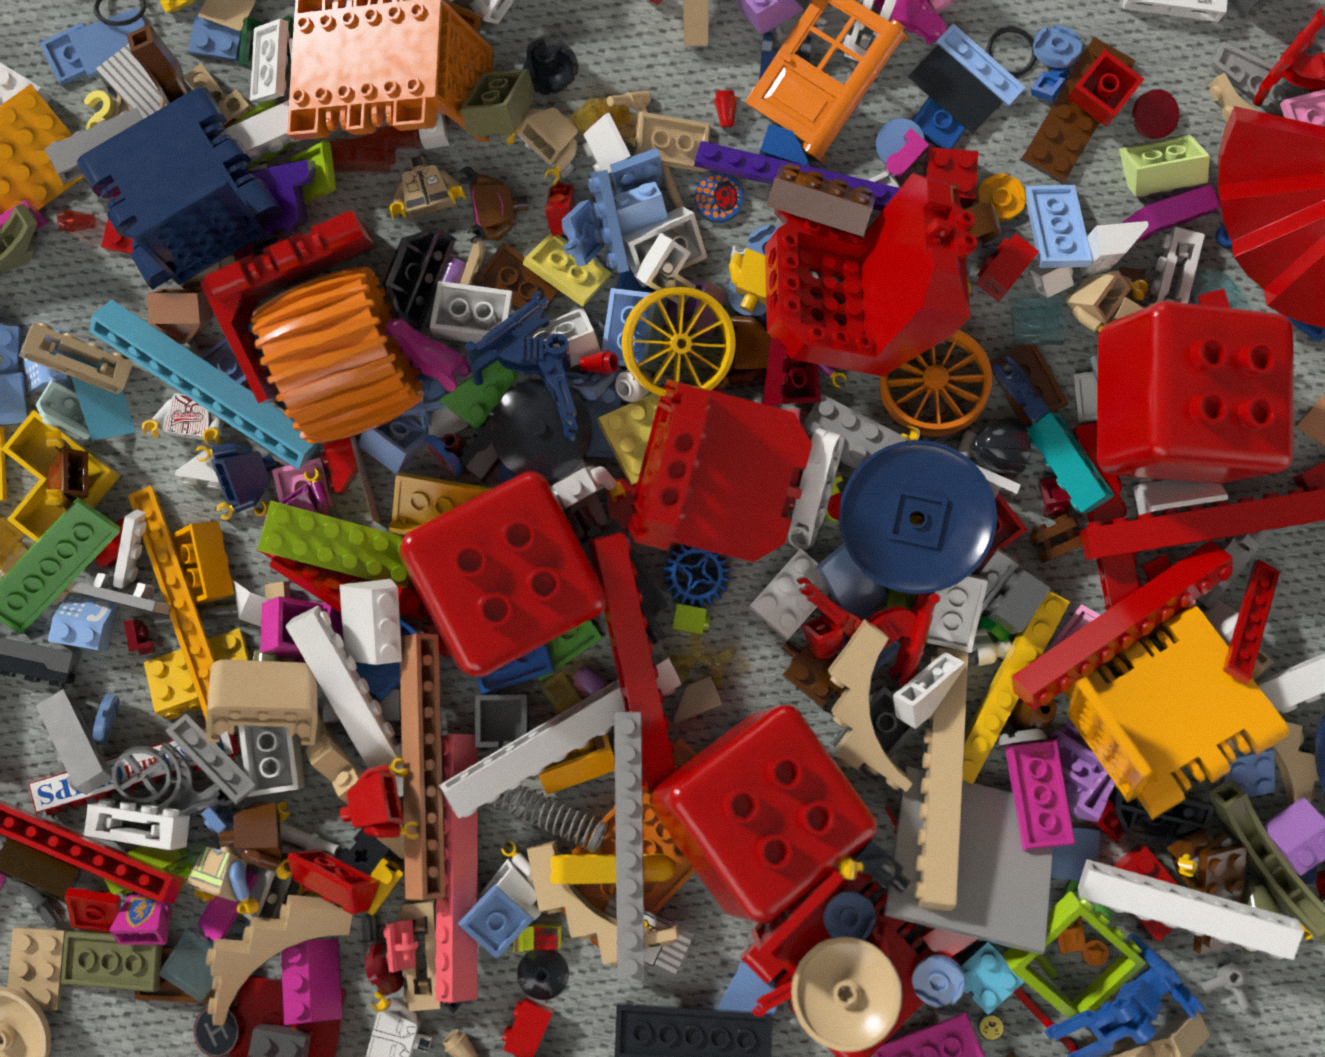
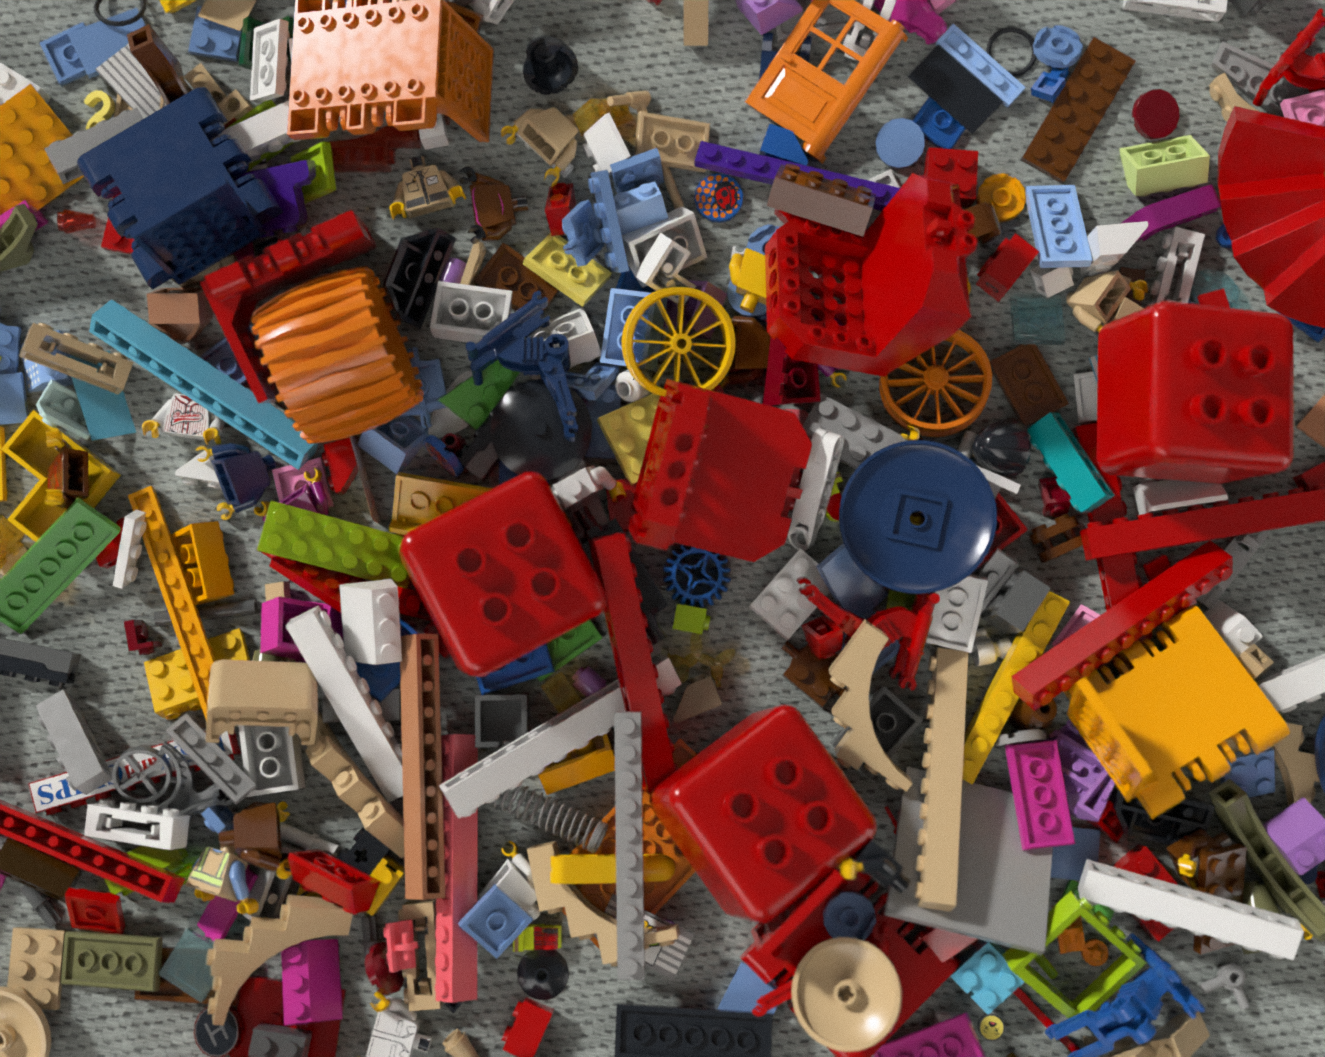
(83, 622): light blue slope -> none
(105, 717): medium blue tile -> none
(141, 598): light grey hinge -> none
(142, 922): dark pink torso -> none
(249, 605): white sticker -> none
(376, 803): red torso -> none
(427, 354): dark pink animal -> none
(498, 103): olive brick -> none
(602, 362): red cone -> none
(726, 107): red cone -> none
(901, 162): dark pink leg -> none
(924, 693): white slope -> none
(938, 980): medium blue tile -> none
(991, 626): green tile -> none
(1020, 389): dark blue piece -> none
(1105, 88): red brick -> none
(1251, 622): red tile -> none

